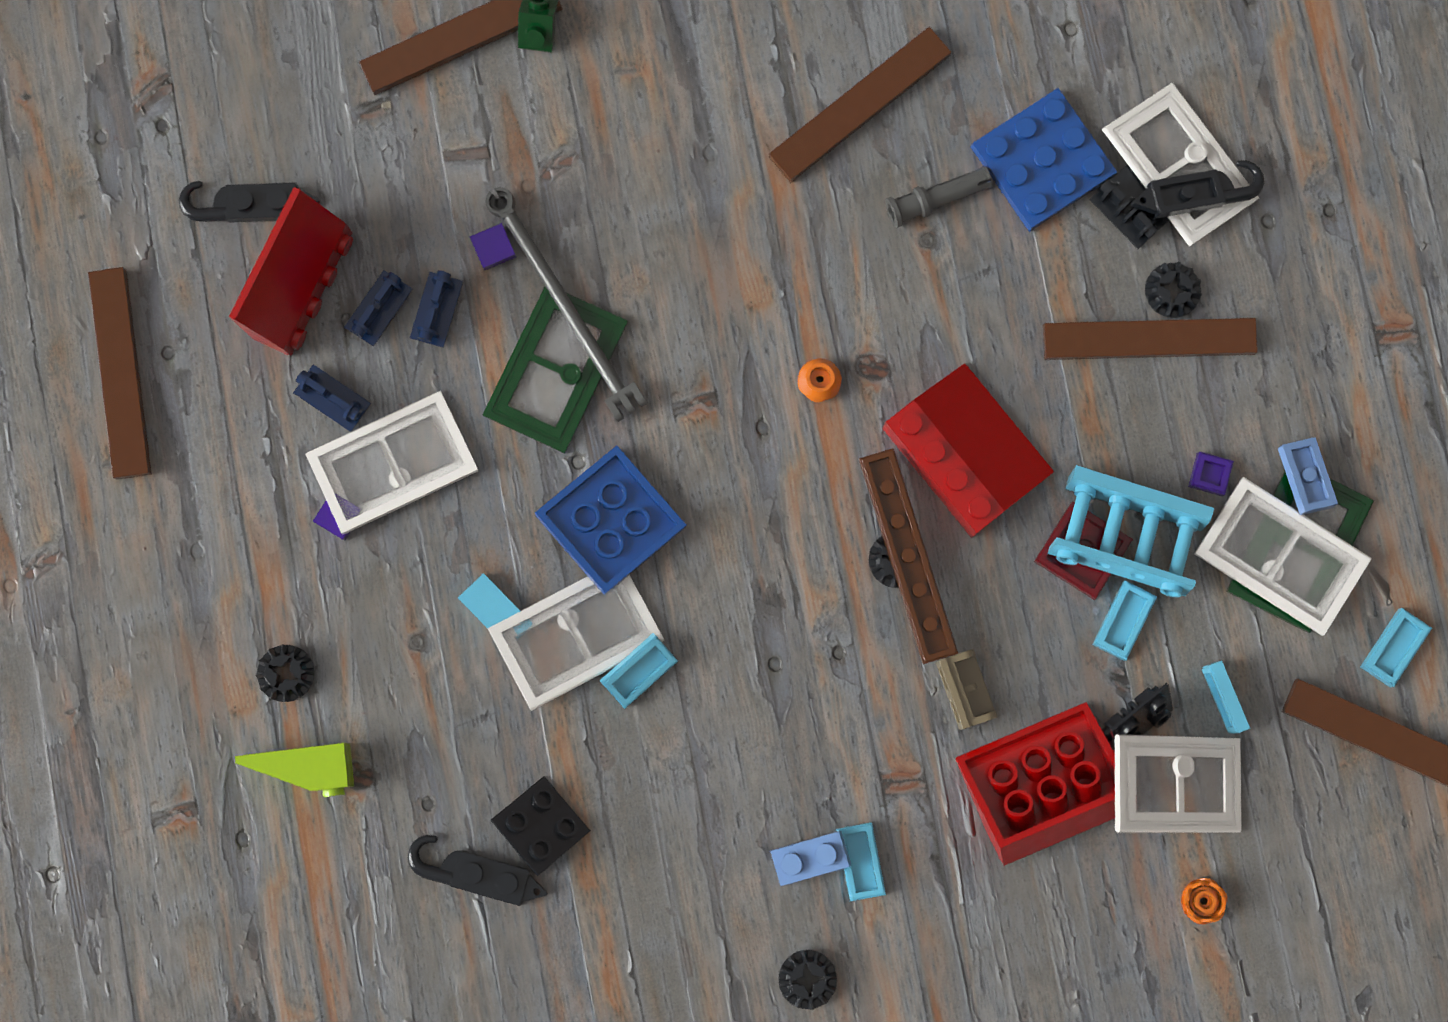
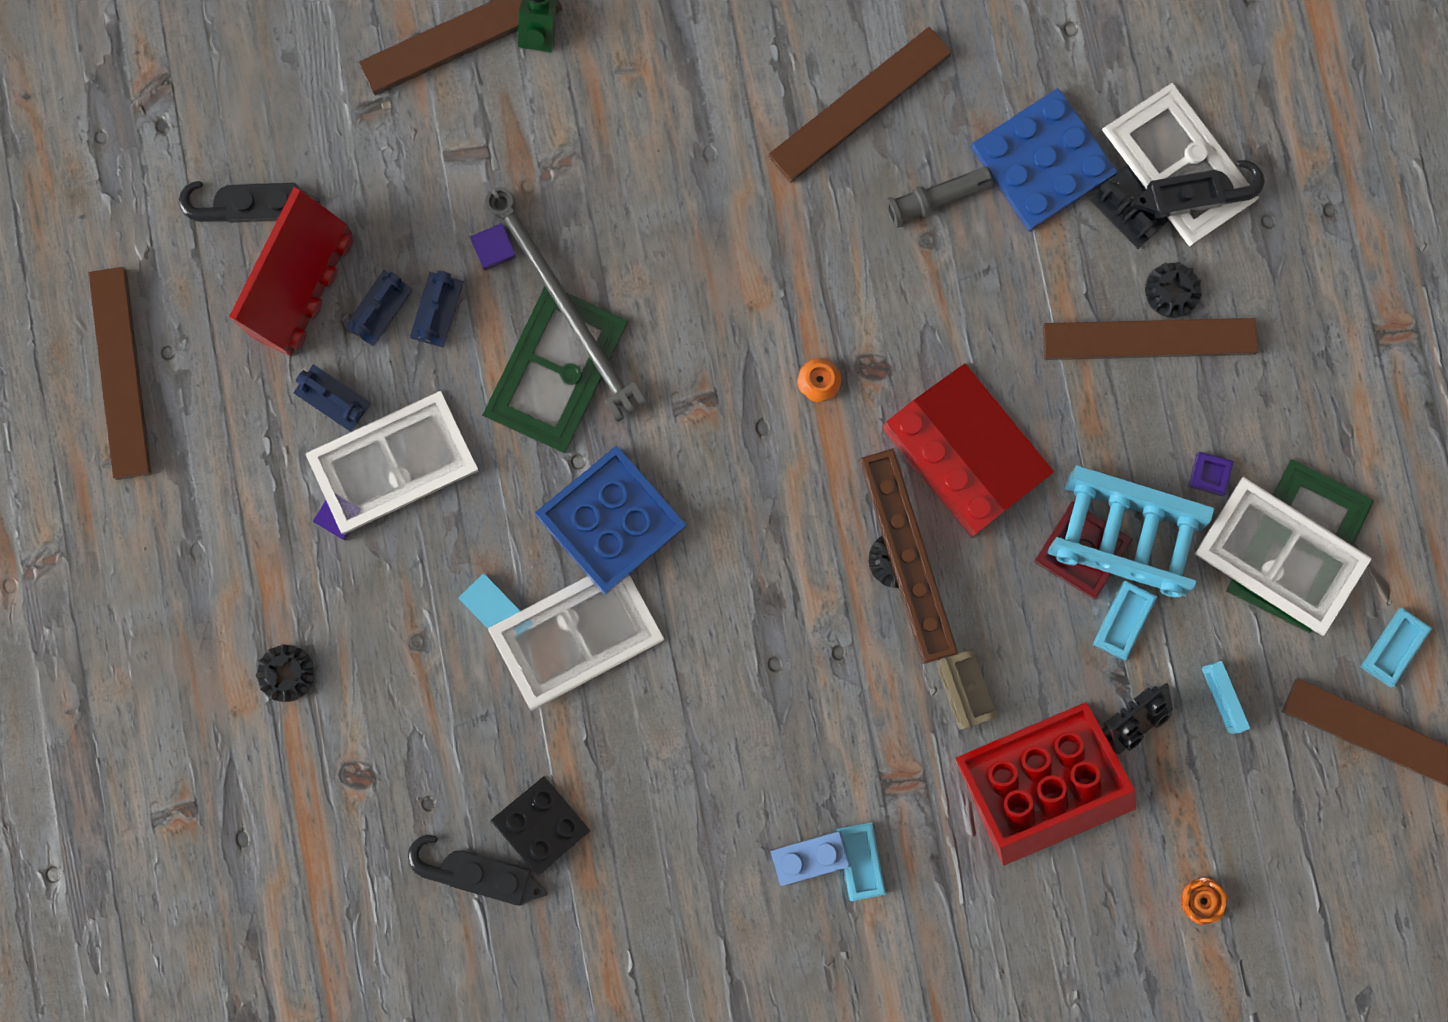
(312, 768): lime slope -> none
(638, 670): medium azure tile -> none
(797, 993): black gear -> none
(1177, 784): white door -> none
(1307, 476): medium blue plate -> none

